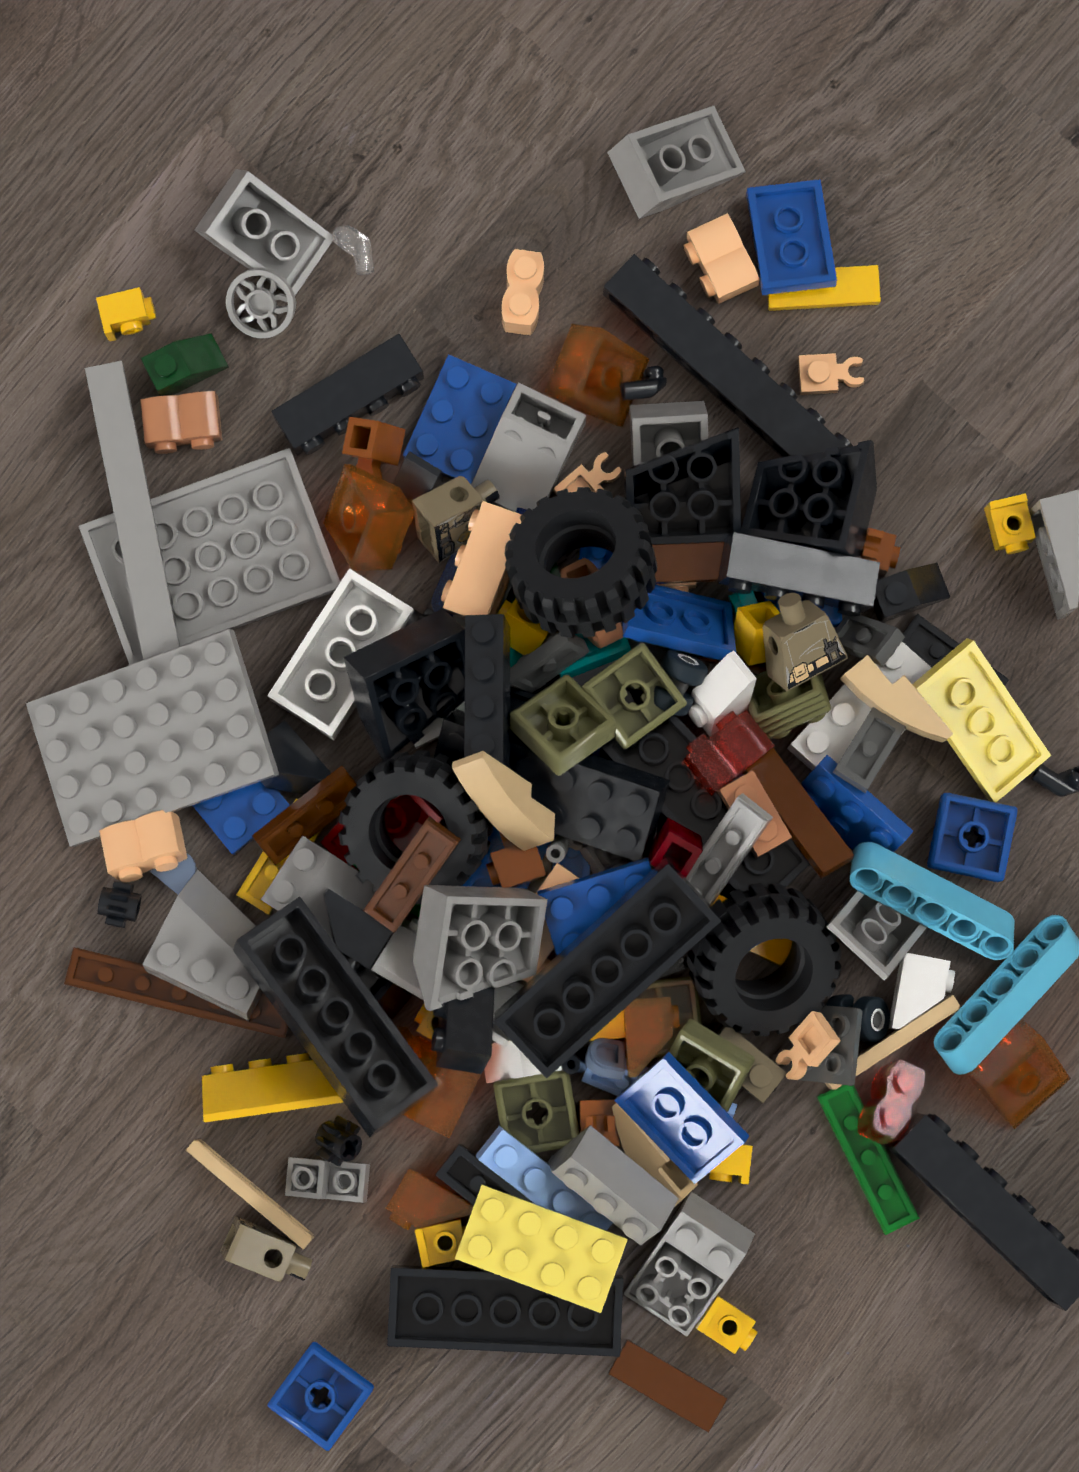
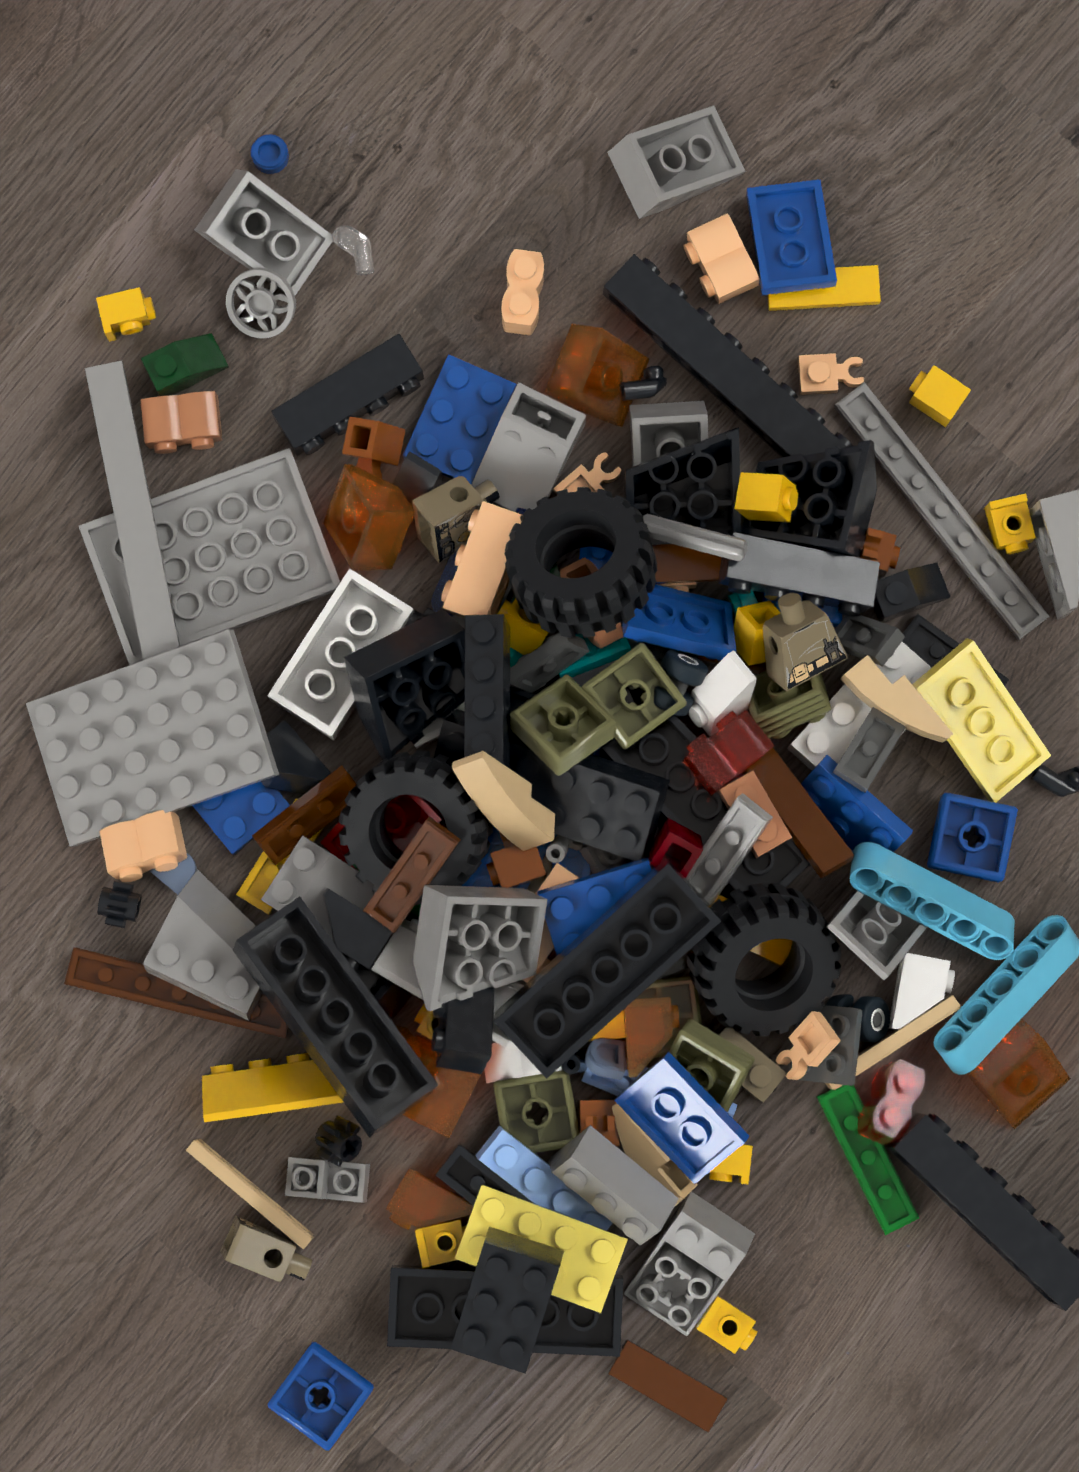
(269, 154): none -> blue tile
(507, 1300): none -> black brick
(696, 538): none -> light grey axle
(766, 497): none -> yellow brick
(938, 395): none -> yellow brick
(942, 512): none -> light grey tile

